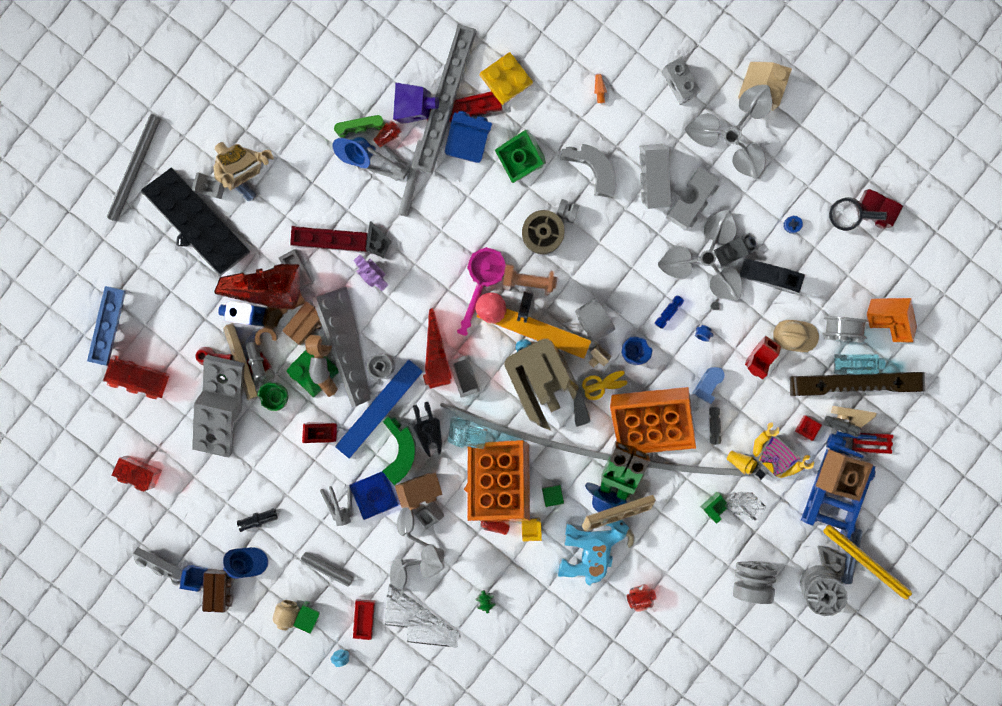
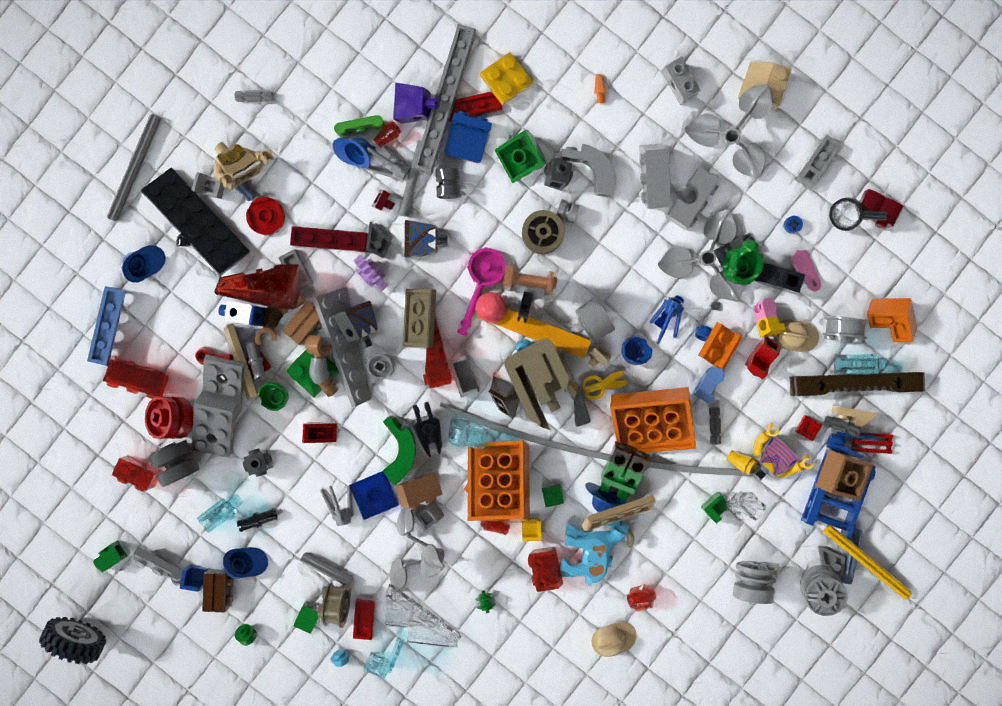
(72, 640): none -> black wheel
(109, 556): none -> green brick
(143, 263): none -> blue piece
(169, 417): none -> red wheel
(172, 459): none -> dark grey wheel
(213, 517): none -> clear light blue torso
(245, 634): none -> green wheel
(253, 96): none -> light grey axle
(264, 462): none -> dark grey brick
(265, 216): none -> red tile
(285, 614): tan head -> none
(335, 605): none -> dark tan wheel
(357, 323): none -> dark grey torso
(379, 409): blue tile -> none
(379, 664): none -> clear light blue bracket
(382, 201): none -> dark red tile
(419, 317): none -> dark tan tile
(422, 239): none -> torso
(448, 183): none -> dark grey wheel
(504, 397): none -> dark brown slope
(545, 569): none -> clear red brick
(558, 174): none -> dark grey brick
(613, 639): none -> tan piece
(673, 306): none -> blue plant
(719, 346): none -> orange bracket
(743, 263): none -> green piece
(767, 319): none -> leg
(804, 265): none -> bright pink piece
(818, 161): none -> light grey plate

